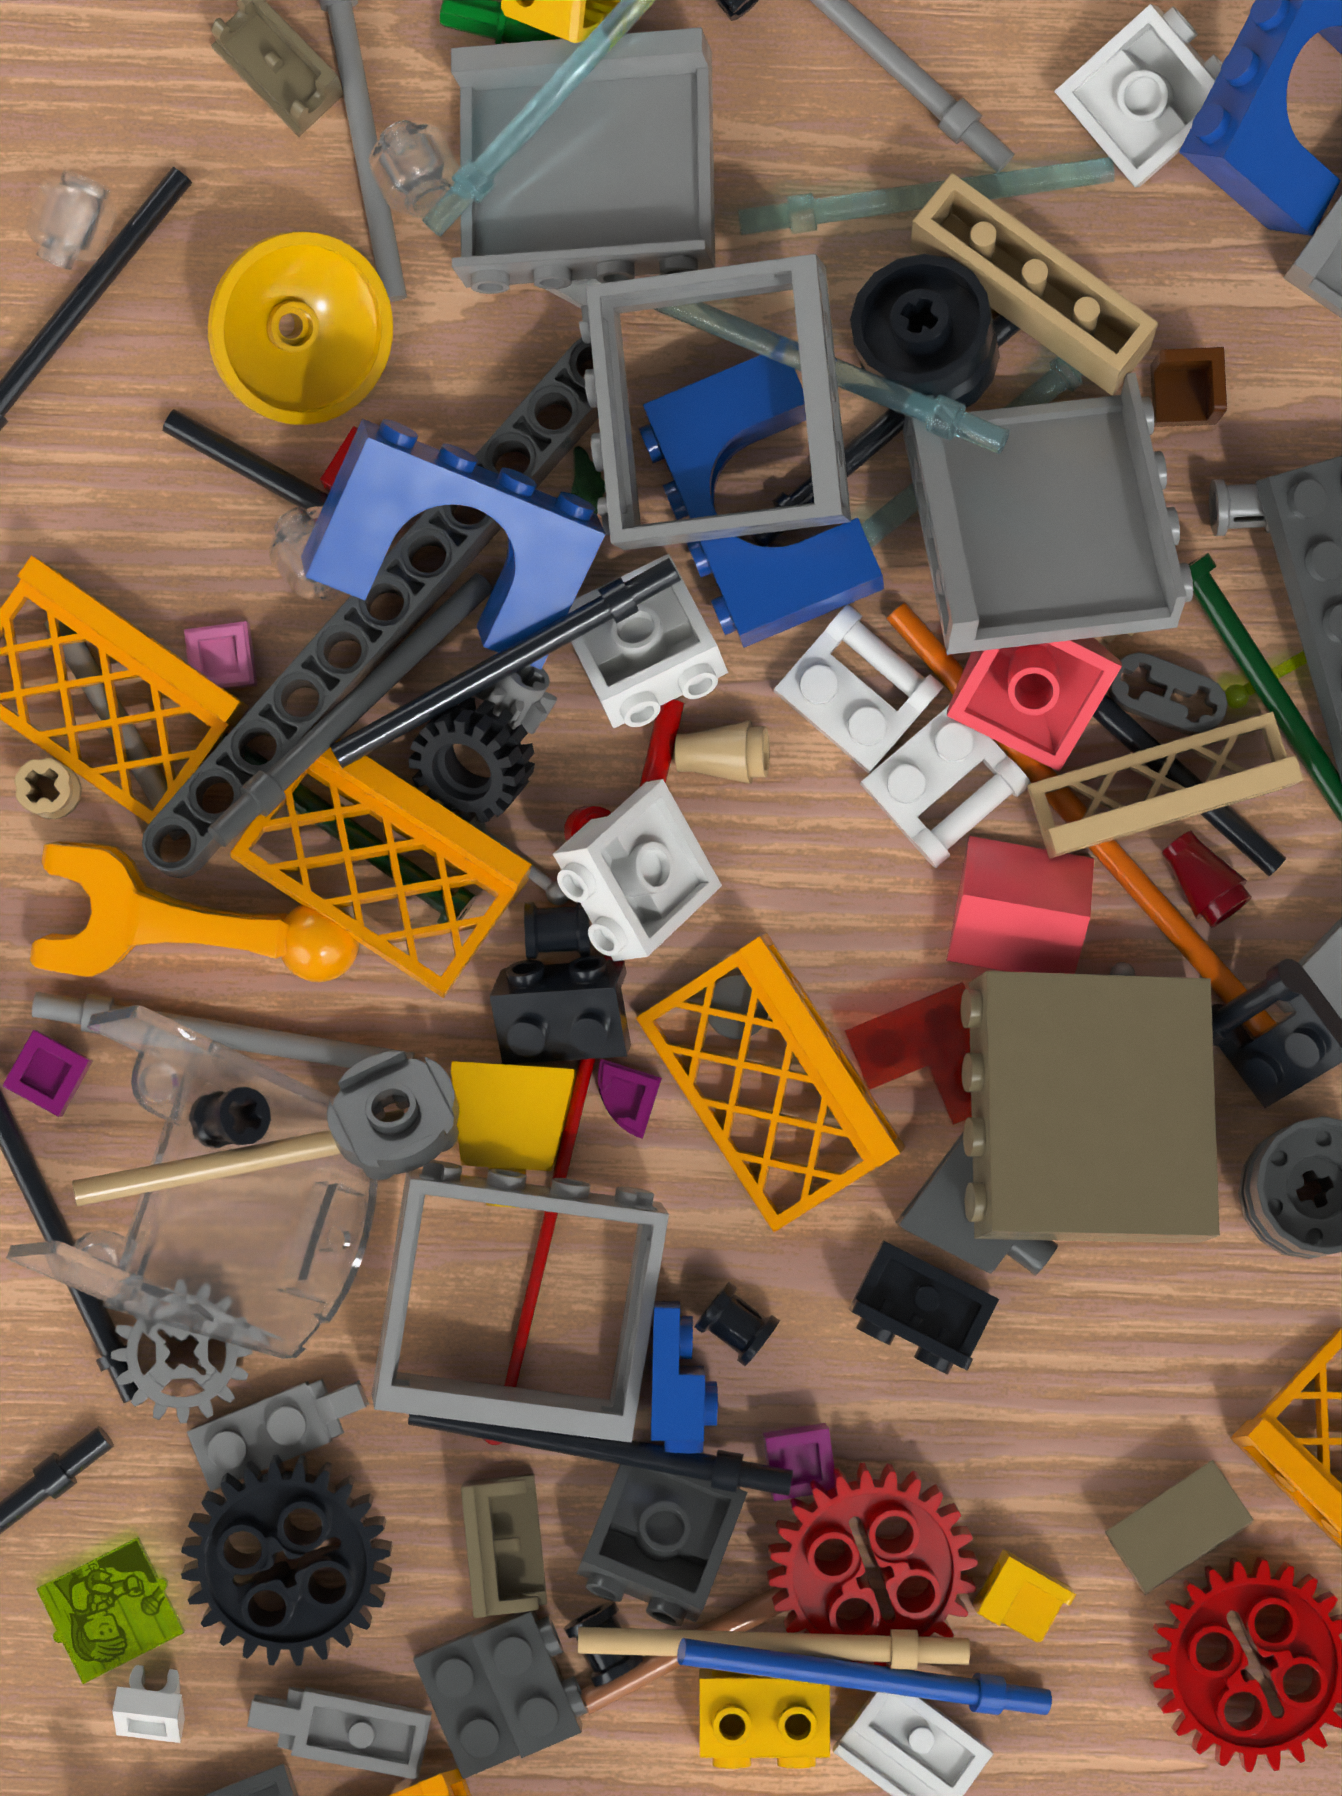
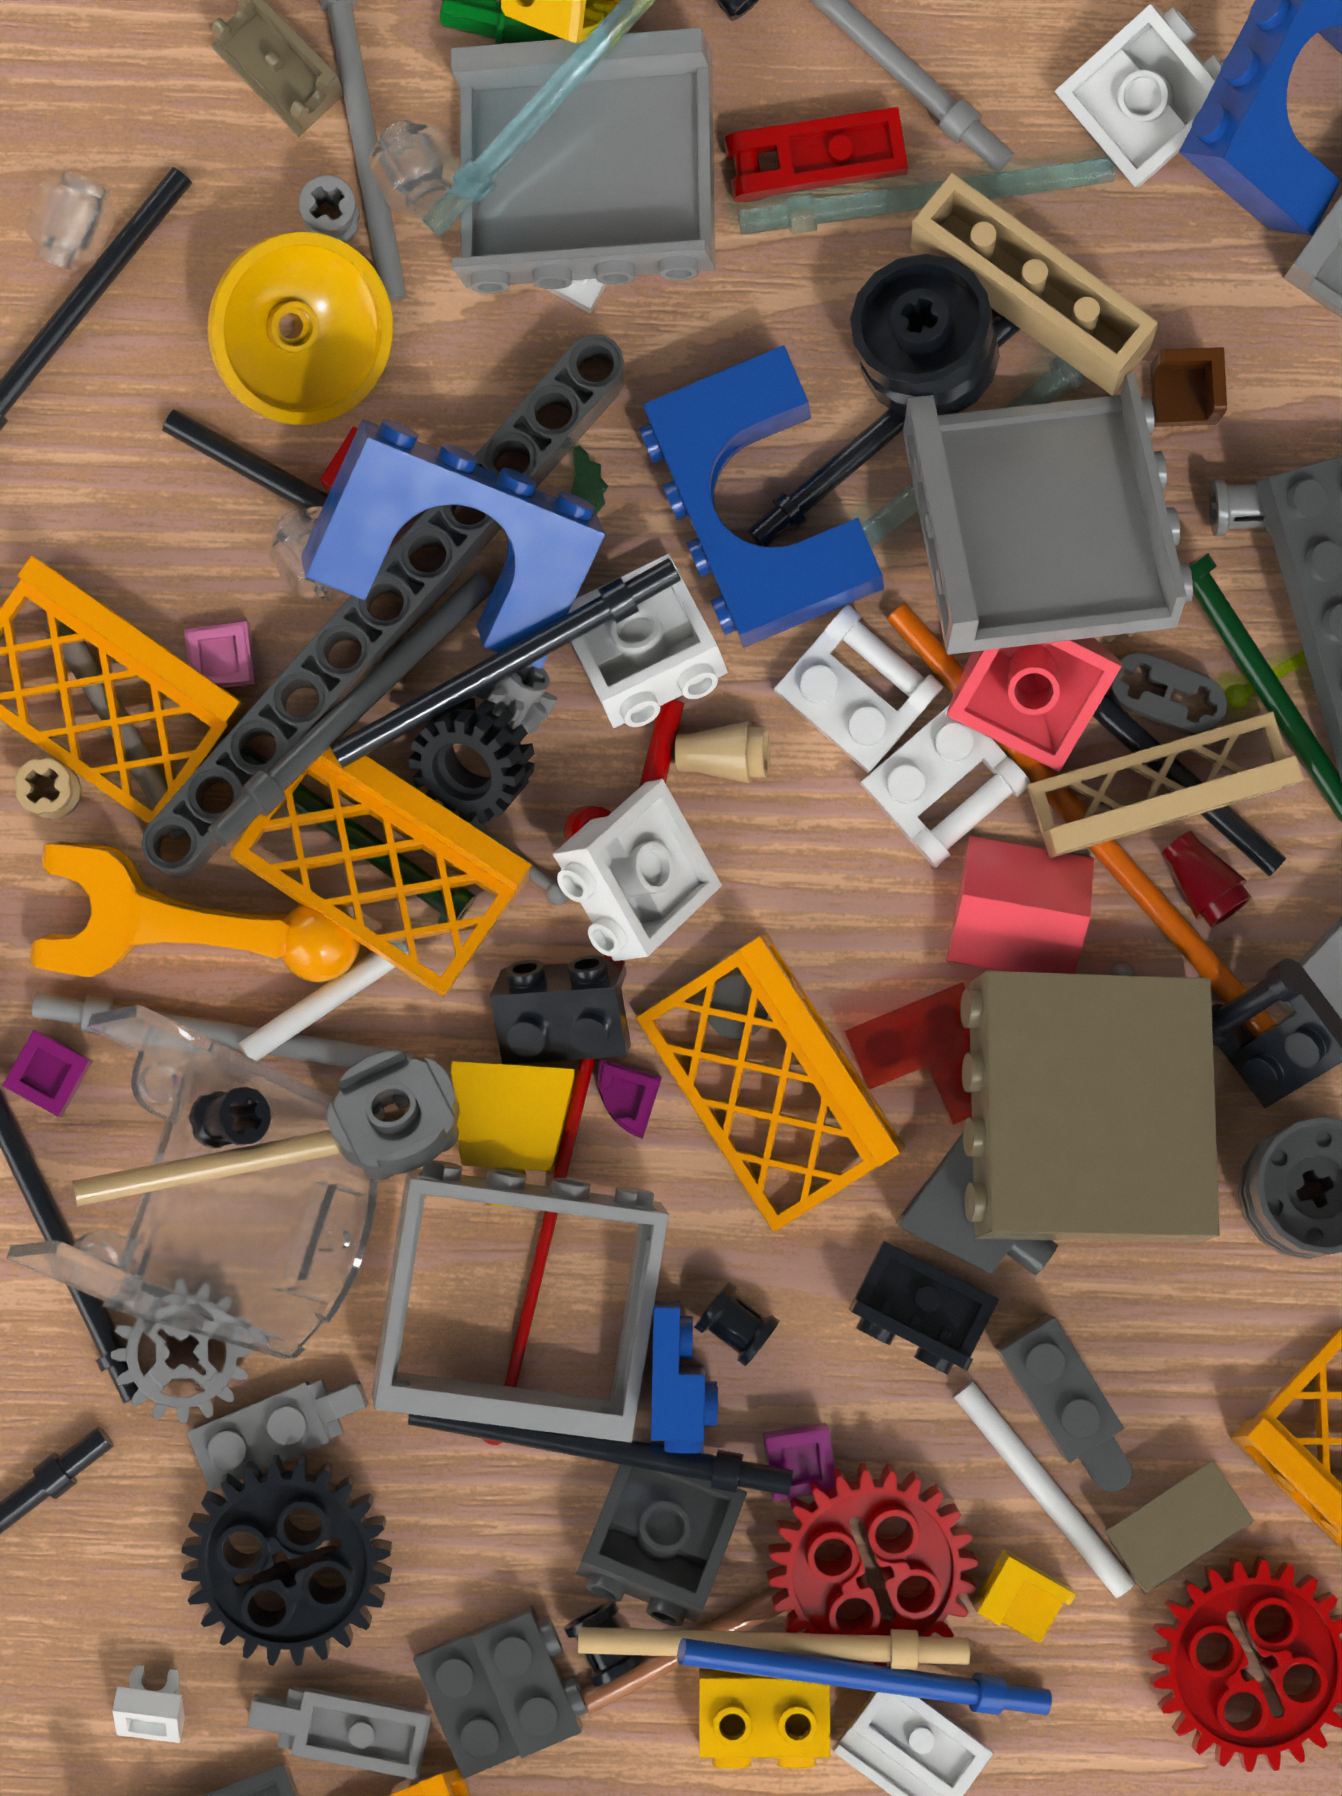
(110, 1610): clear neon green piece -> none
(316, 1005): none -> white bar
(336, 193): none -> light grey bush
(503, 1545): dark tan hinge -> none
(556, 930): black bush -> none
(608, 392): light grey window -> none
(817, 153): none -> red plate
(941, 415): clear light blue bar -> none
(1044, 1489): none -> white bar
(1066, 1400): none -> dark grey brick

